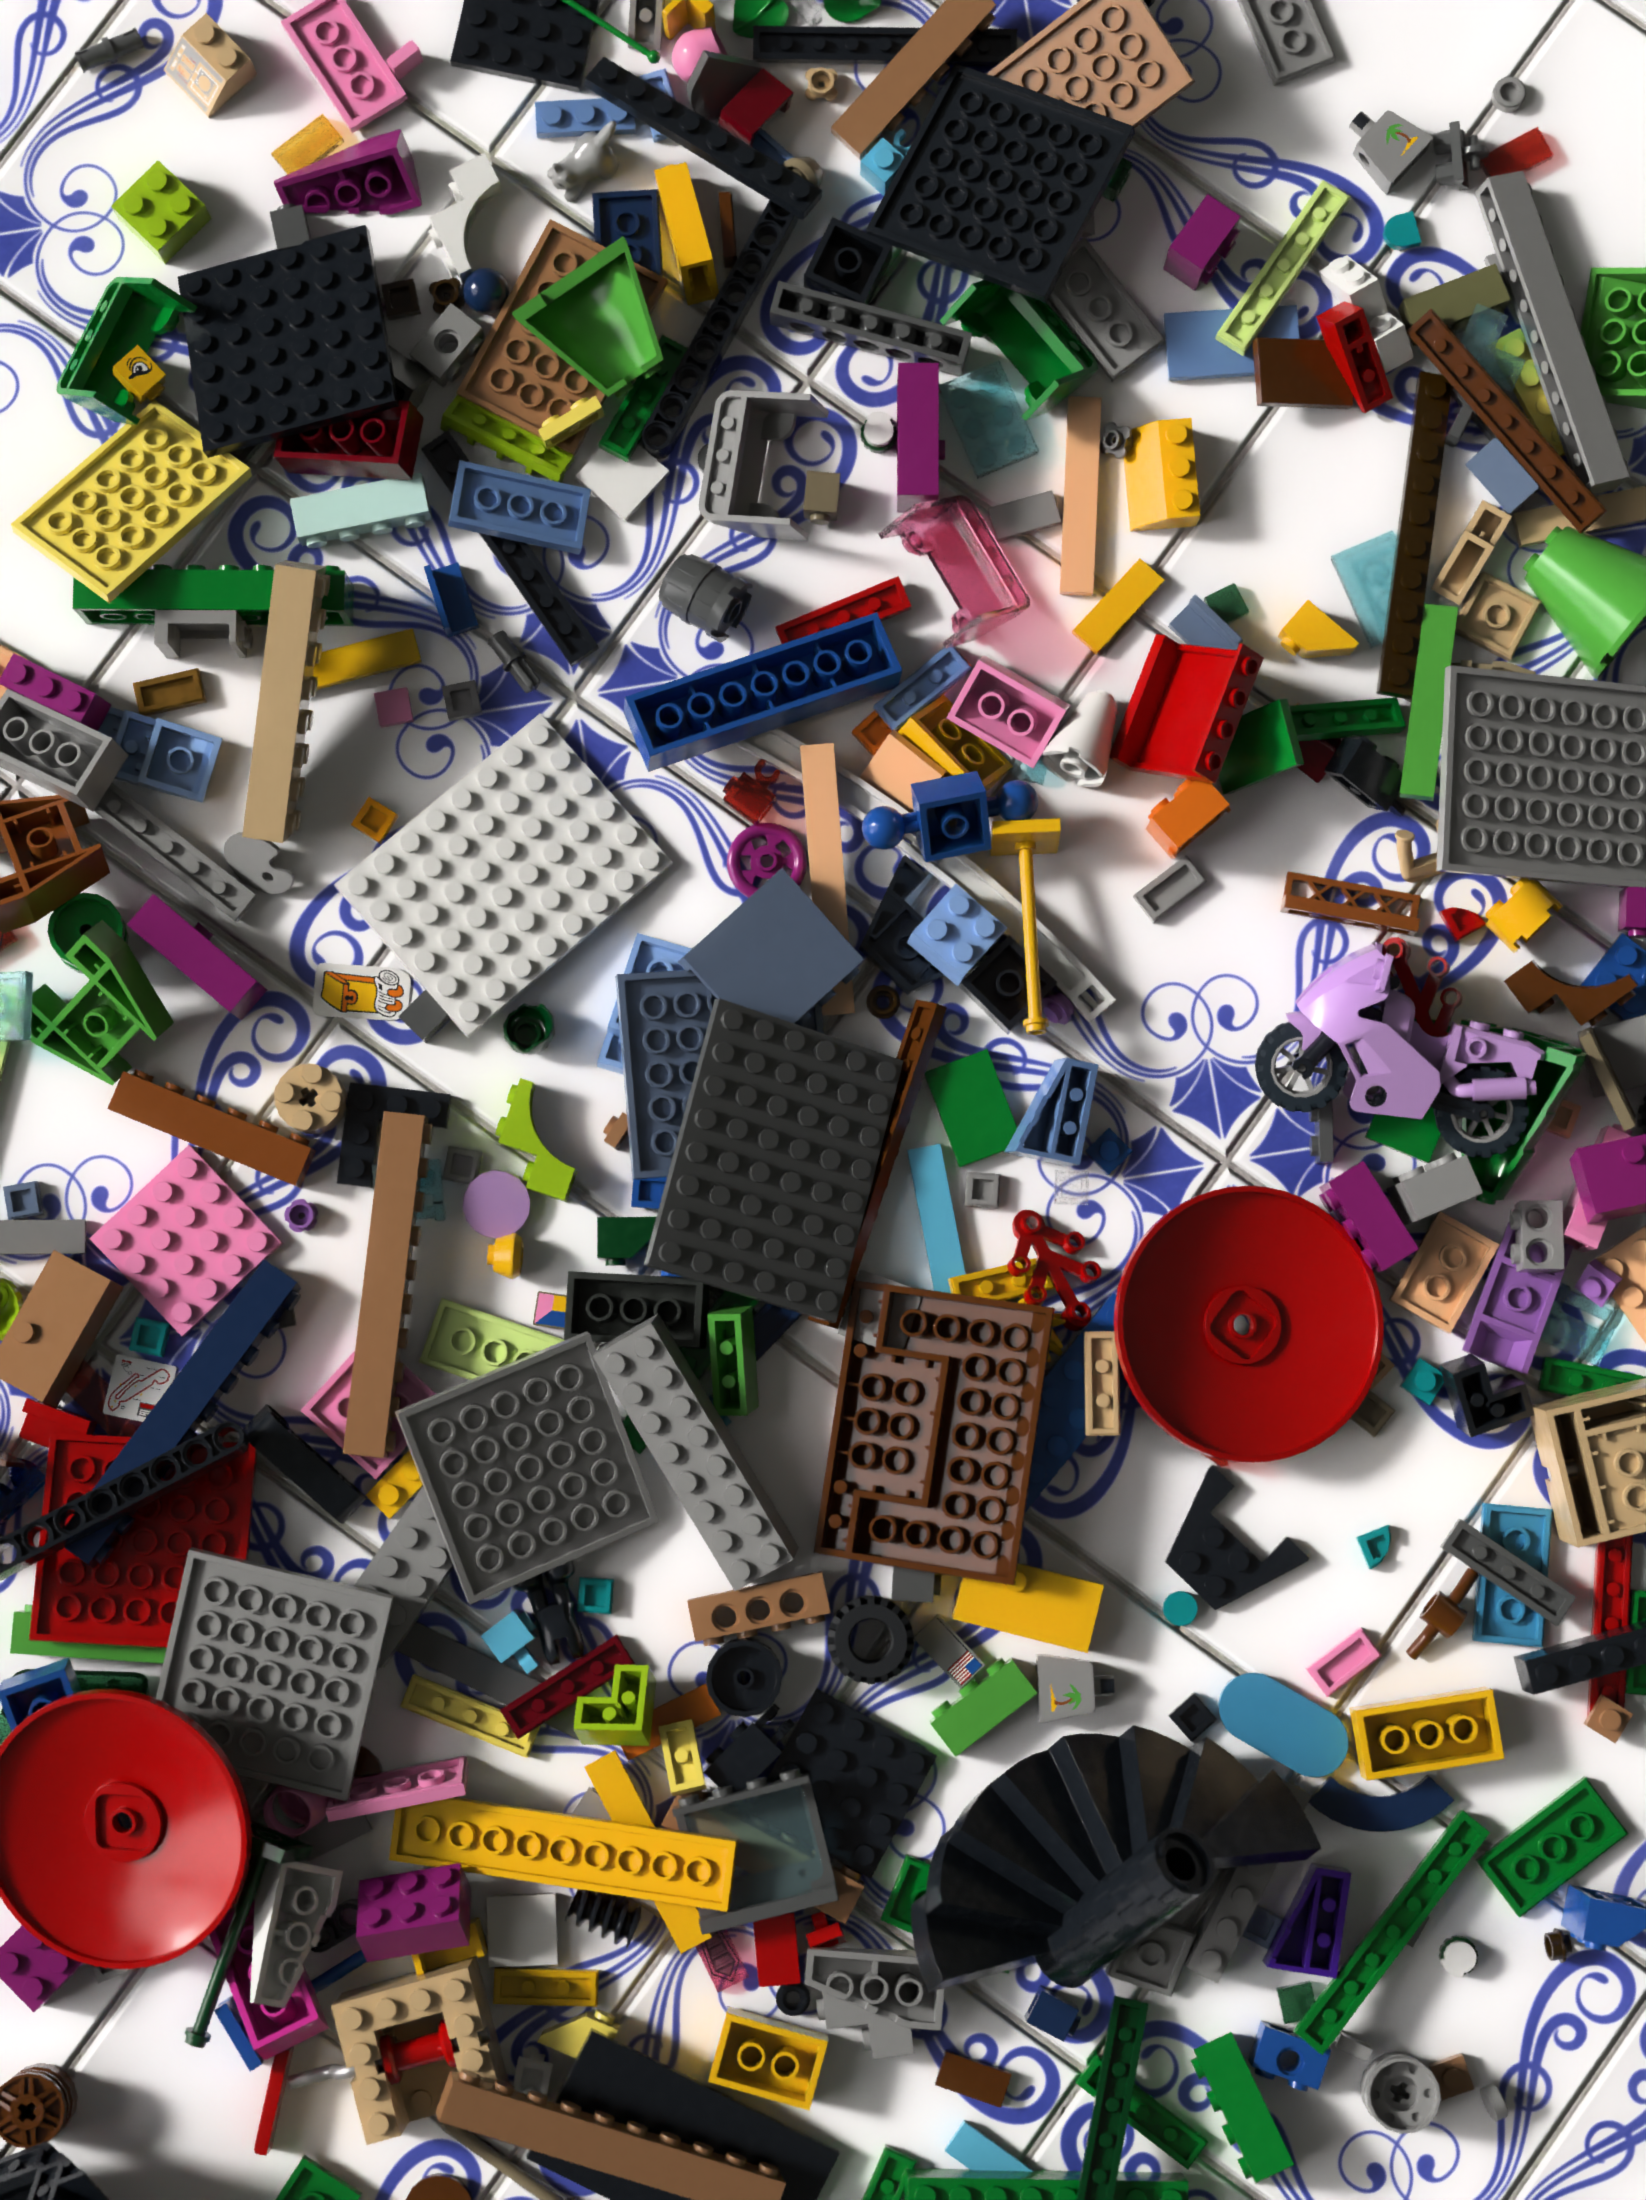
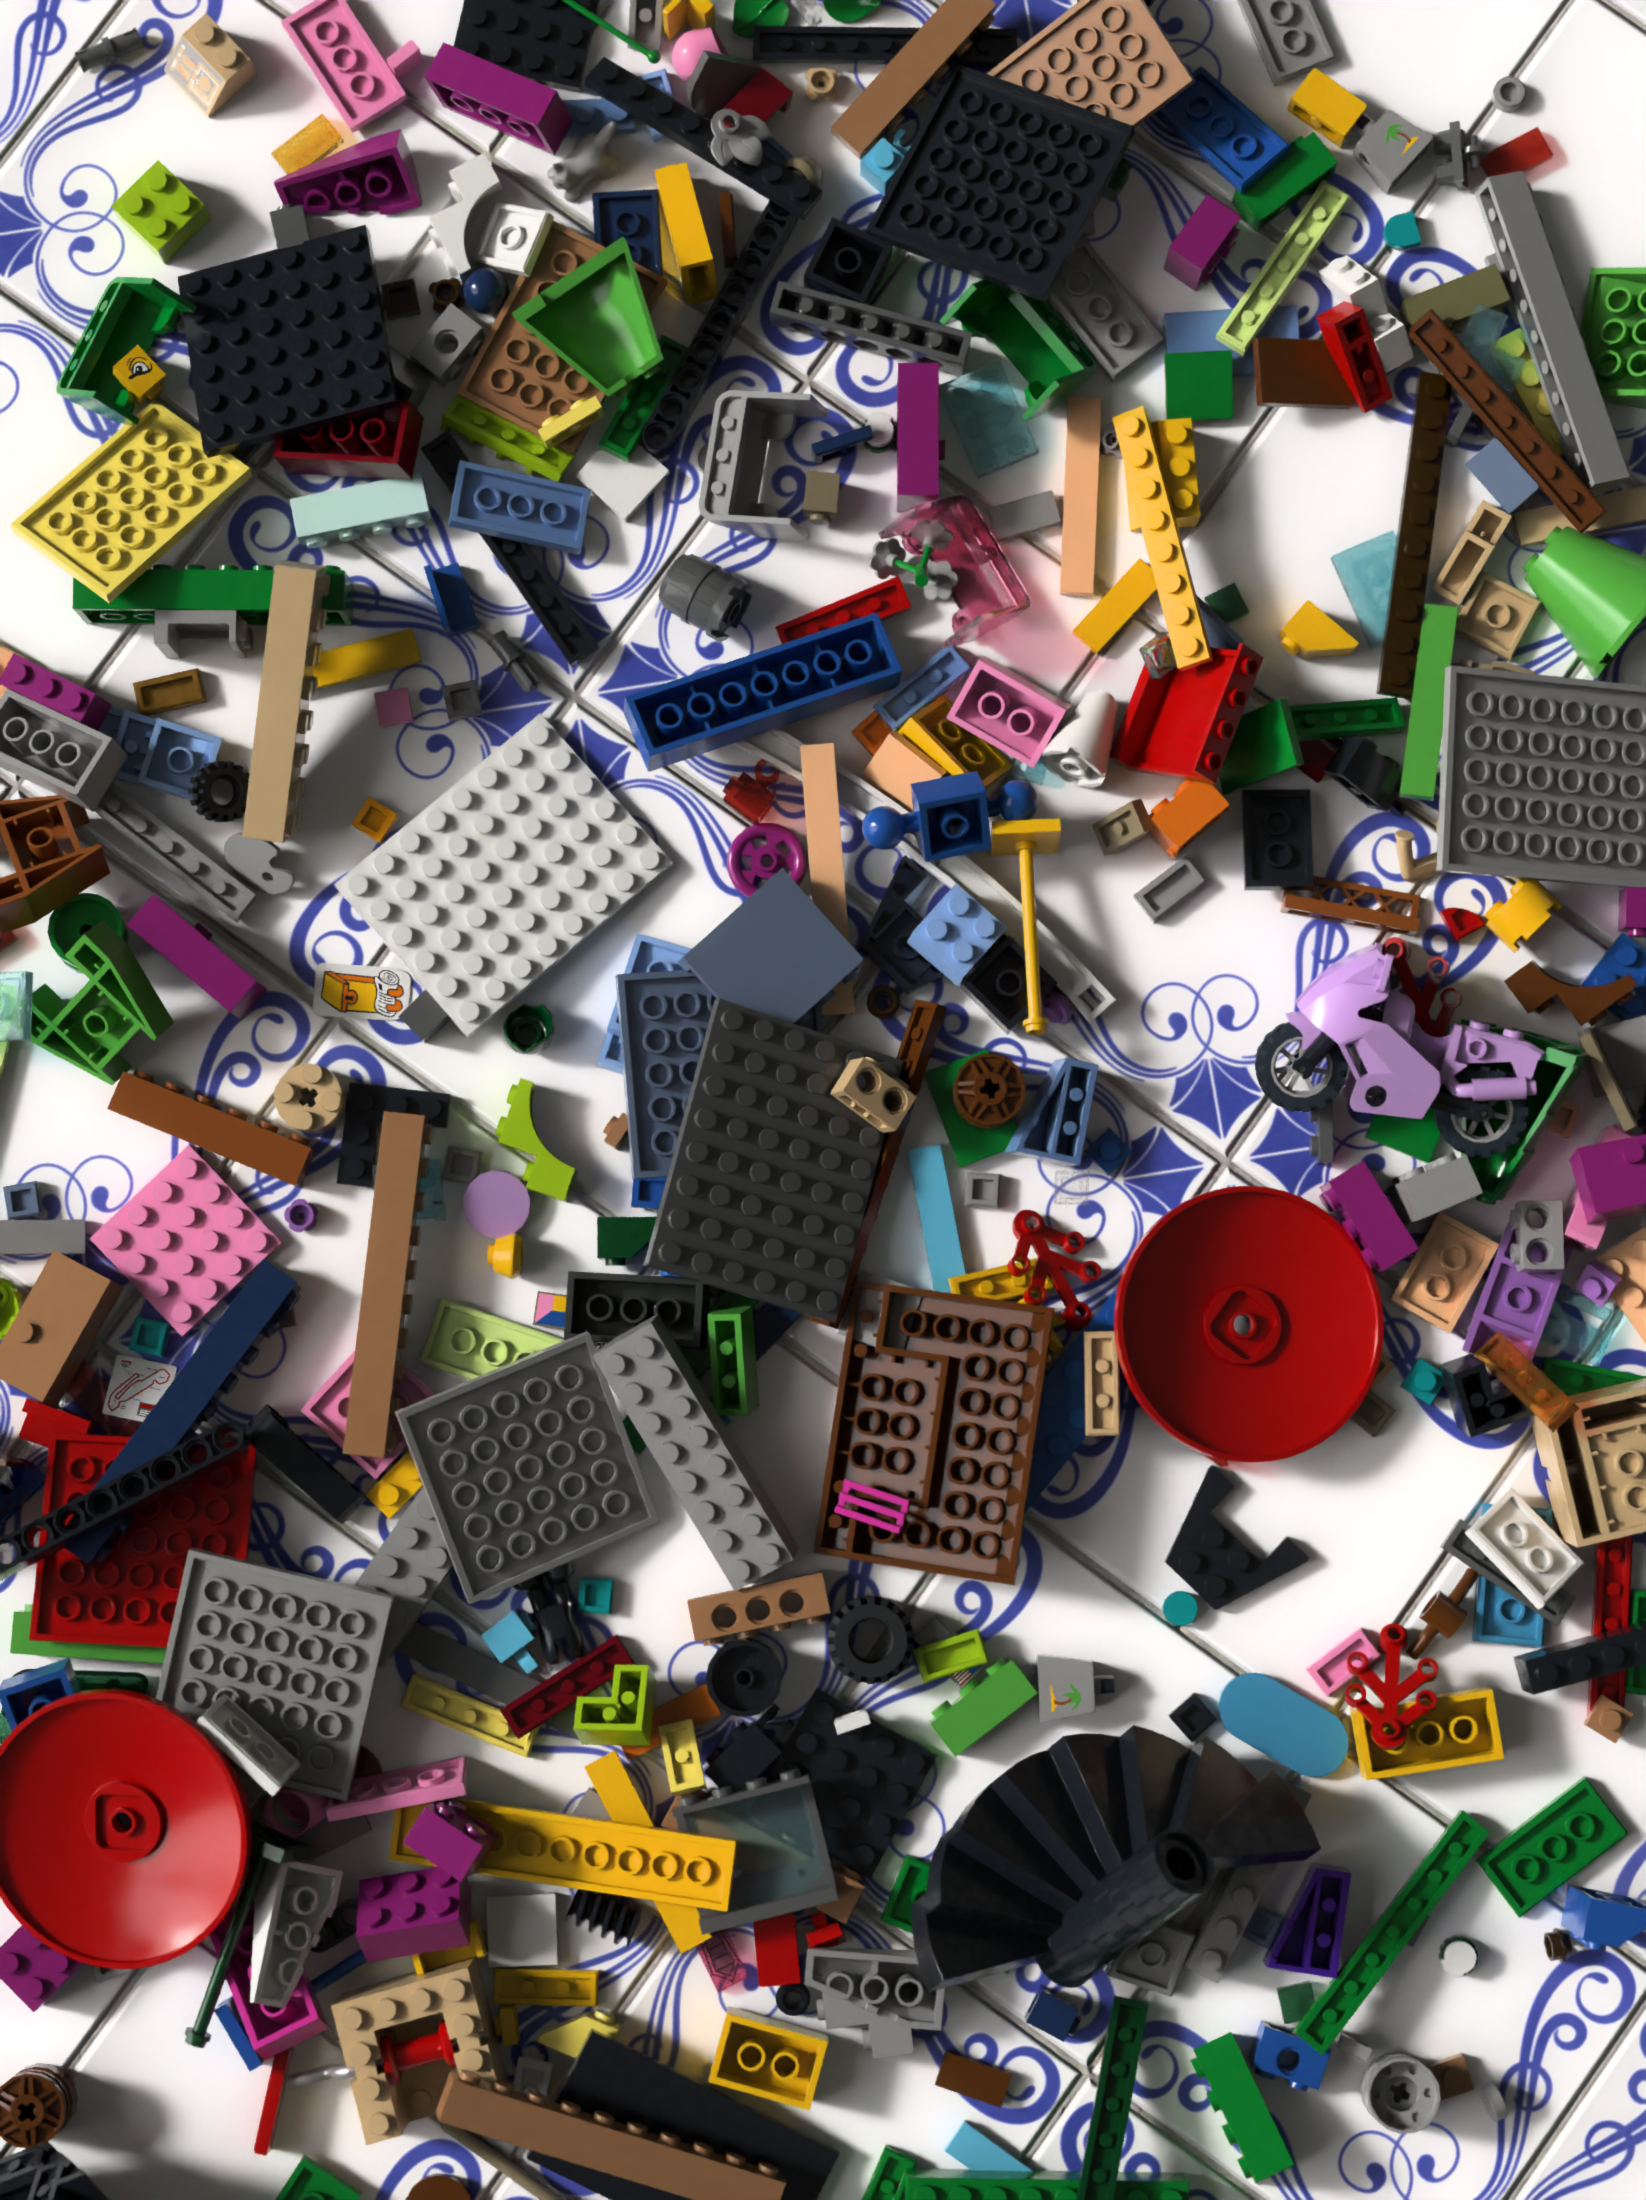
(202, 785): none -> black tyre
(248, 1744): none -> white tile
(451, 1838): none -> magenta brick
(499, 98): none -> magenta brick
(507, 2025): none -> yellow plate
(512, 239): none -> white tile
(740, 141): none -> light grey plate
(840, 444): none -> dark blue tile
(844, 1497): none -> dark pink tile
(851, 1721): none -> white tile
(870, 1102): none -> tan brick
(914, 1585): dark grey brick -> none
(933, 577): none -> light grey plant
(951, 1655): none -> lime tile
(977, 1108): none -> reddish brown wheel
(1037, 1607): yellow brick -> none
(1122, 827): none -> dark tan plate
(1153, 2120): green tile -> none
(1158, 655): none -> clear light blue plate
(1162, 538): none -> yellow plate
(1198, 385): none -> green tile
(1223, 131): none -> blue tile
(1277, 840): none -> black plate
(1286, 182): none -> green brick
(1326, 107): none -> yellow panel
(1375, 1545): teal tile -> none
(1381, 1812): dark blue tile -> none
(1390, 1690): none -> red plant
(1524, 1548): none -> white tile
(1526, 1381): none -> clear orange tile

